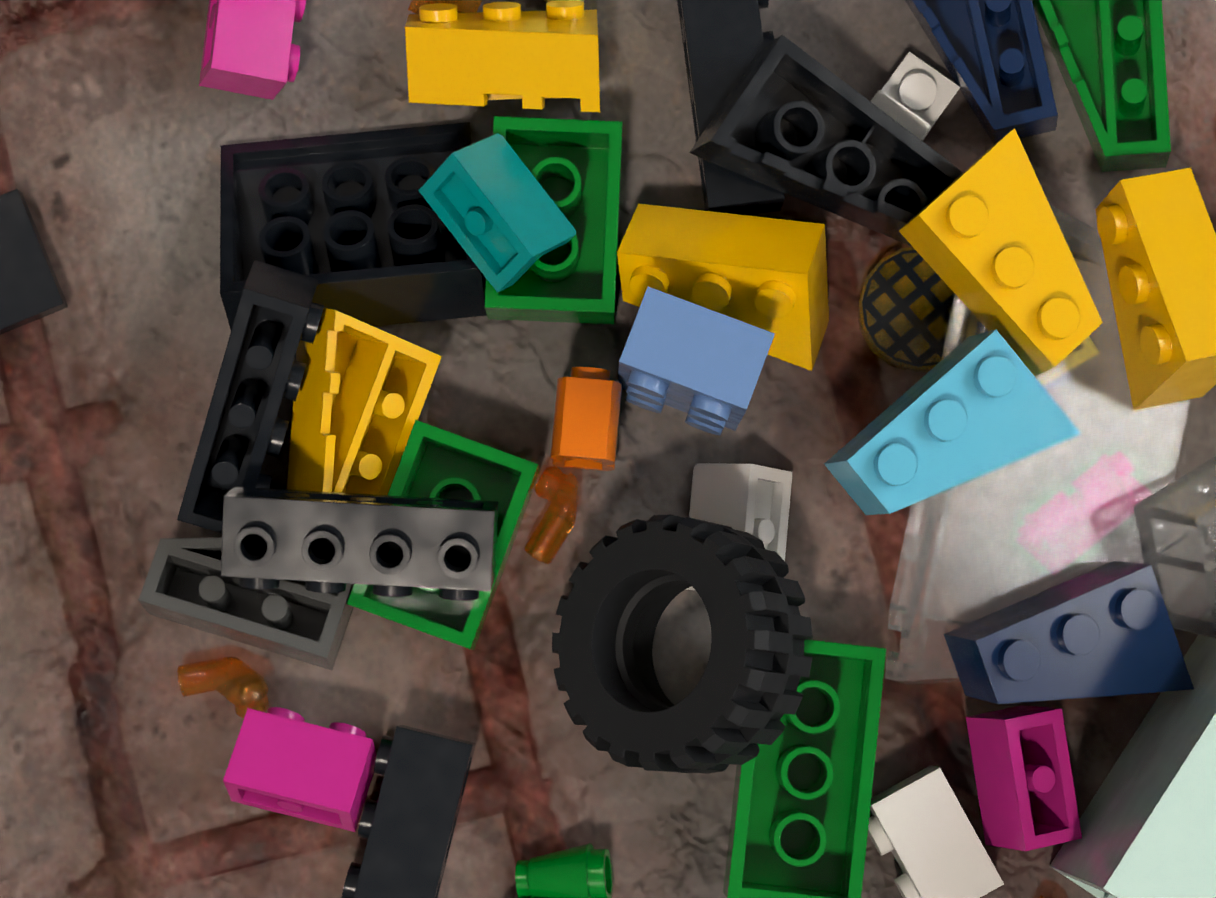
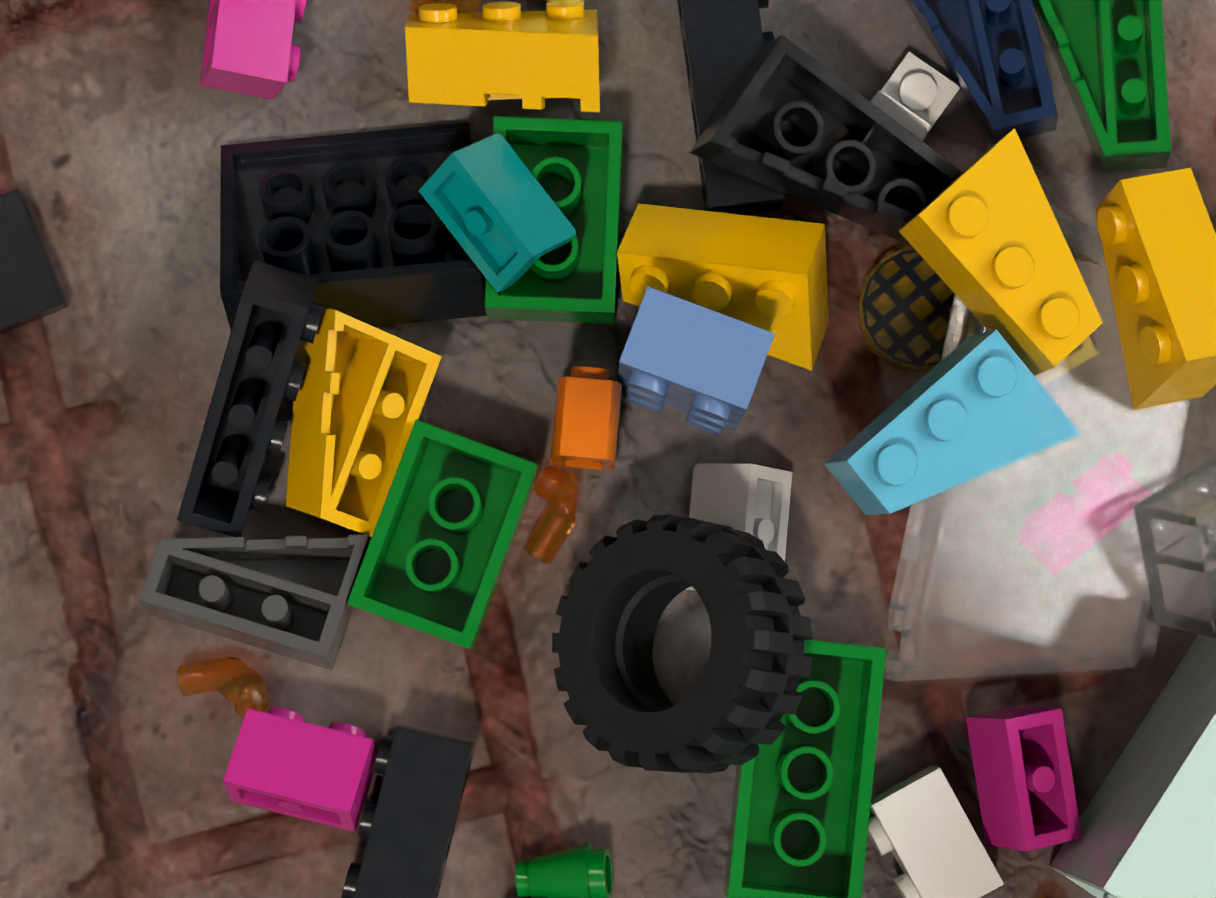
(359, 541): black brick -> none
(1074, 641): dark blue wedge -> none

